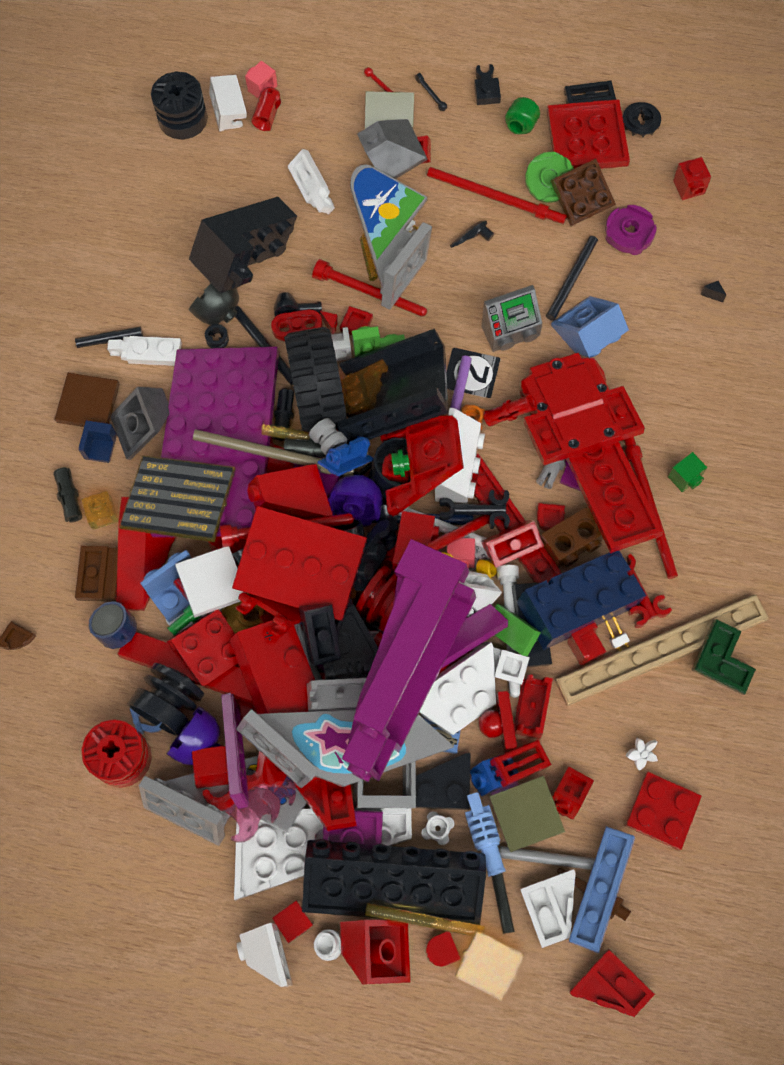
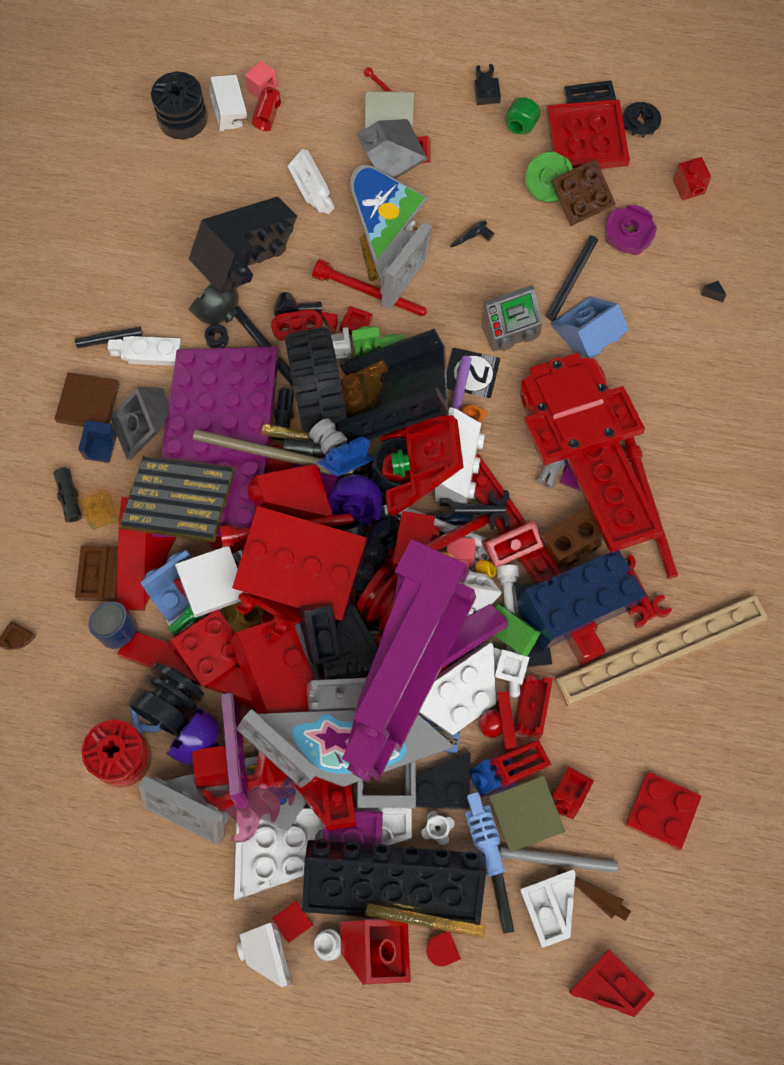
(441, 105): black hinge -> none
(489, 965): clear yellow piece -> none
(510, 410): red pin -> none
(541, 211): red bar -> none
(549, 515): red tile -> none
(602, 889): medium blue tile -> none
(618, 640): piece -> none
(642, 753): white plant -> none
(688, 473): green plate -> none
(716, 661): dark green tile -> none

